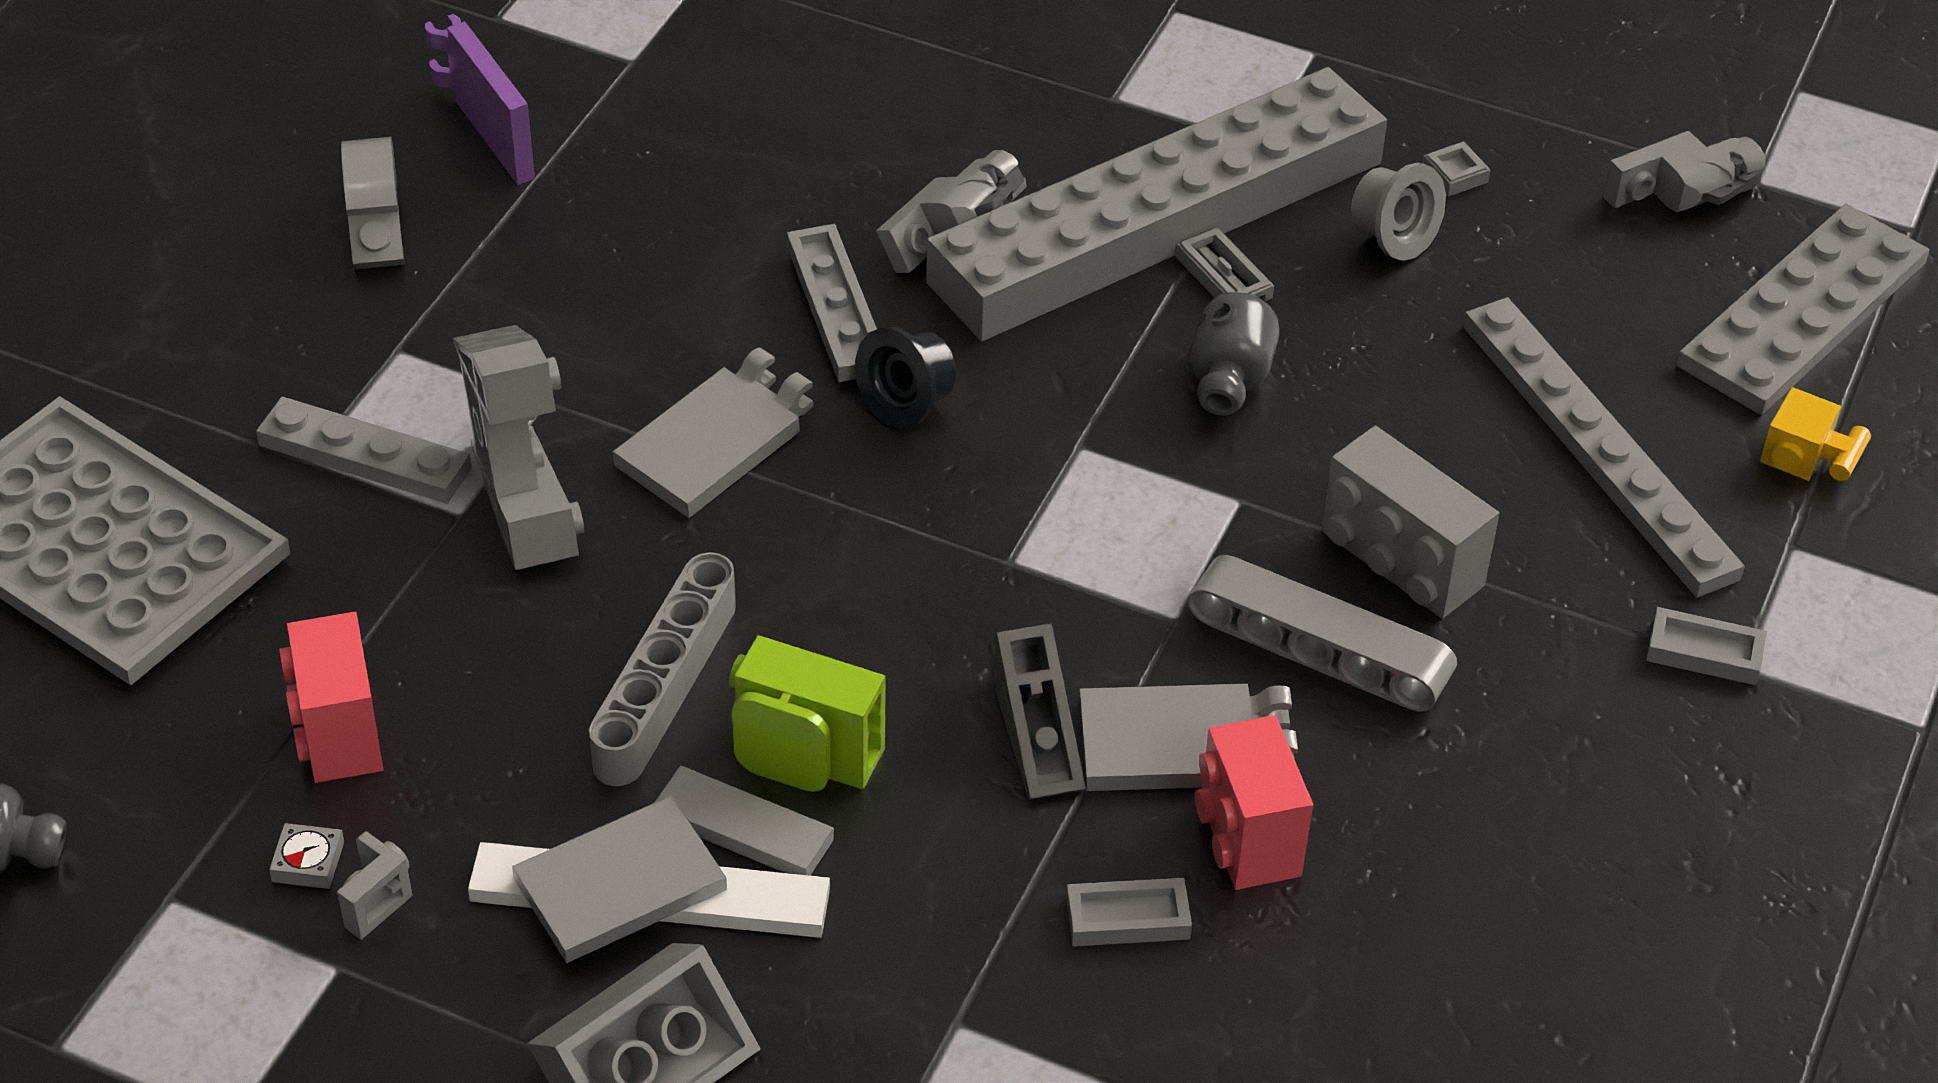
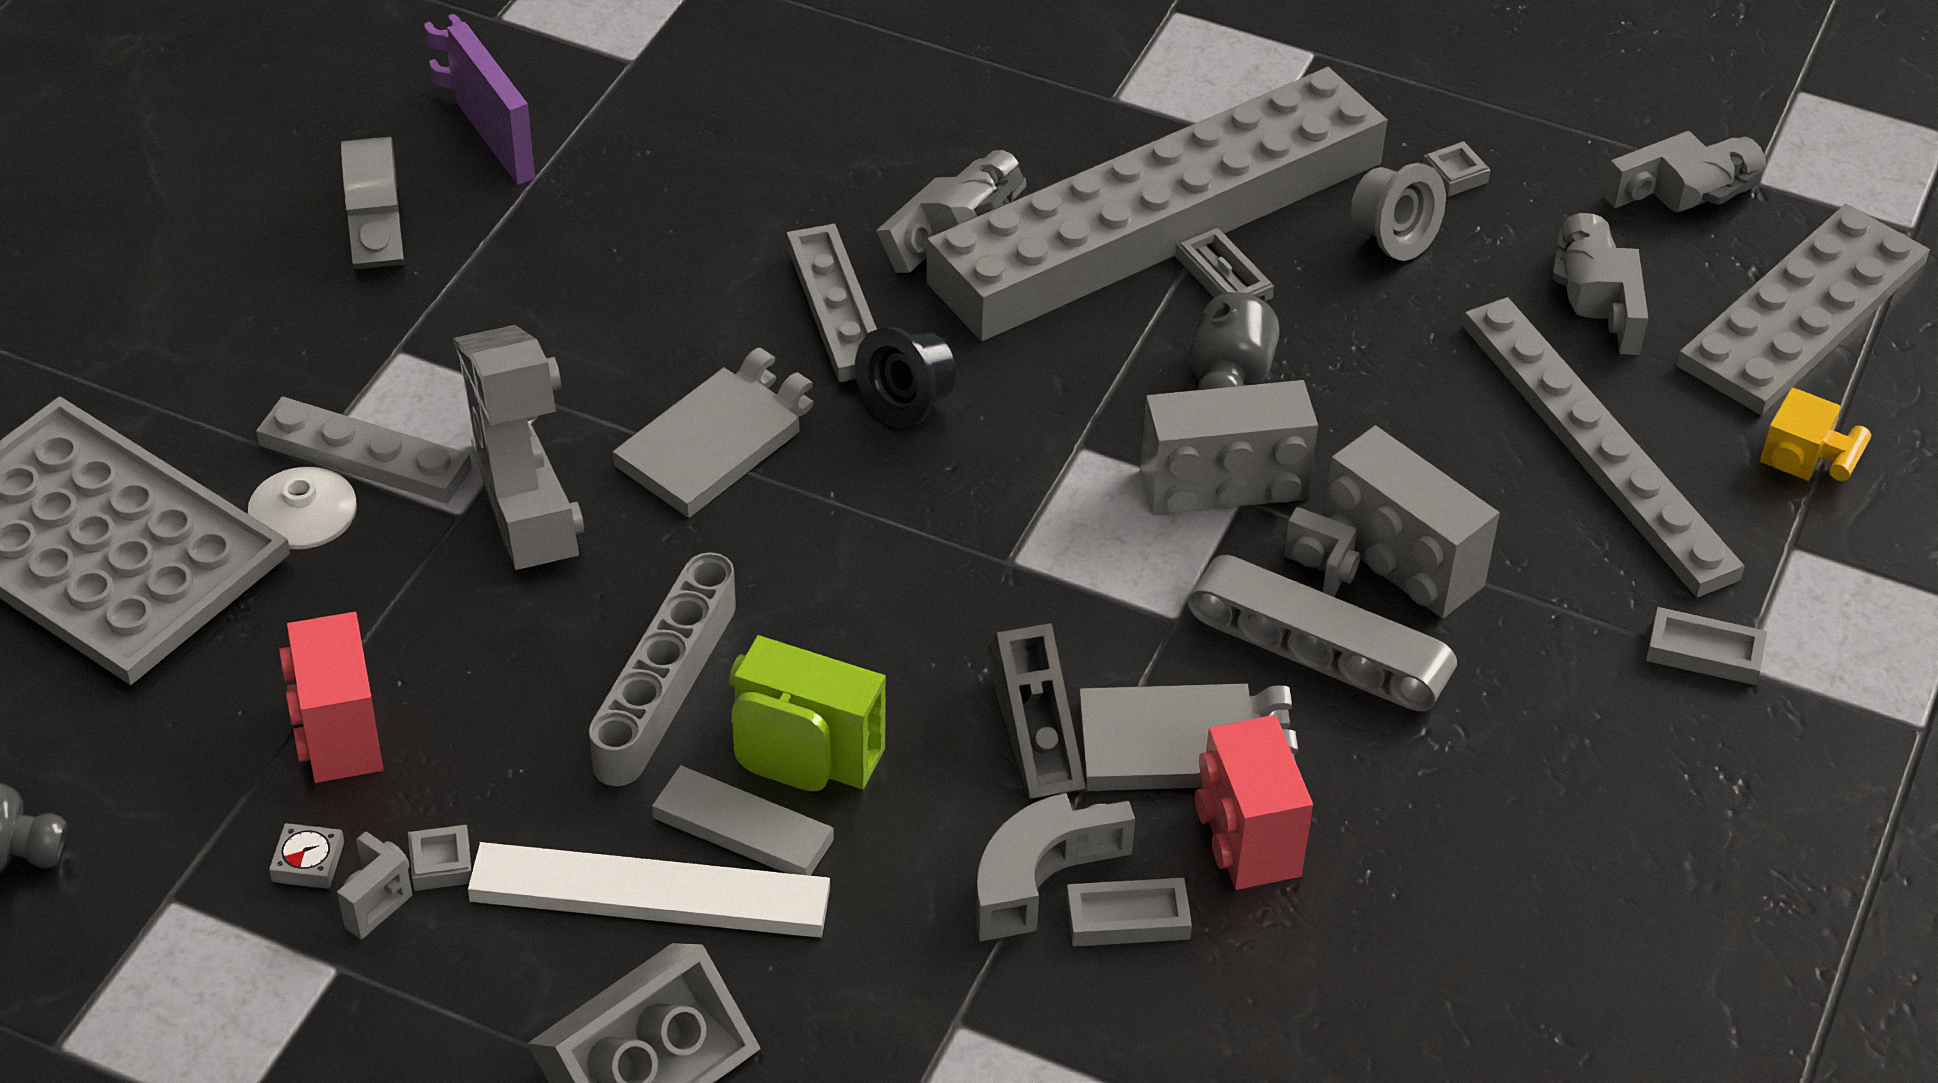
(305, 505): none -> white dish
(440, 857): none -> light grey tile
(619, 878): light grey tile -> none
(1035, 847): none -> light grey arch
(1228, 447): none -> light grey brick
(1323, 545): none -> light grey bracket
(1602, 278): none -> light grey plate

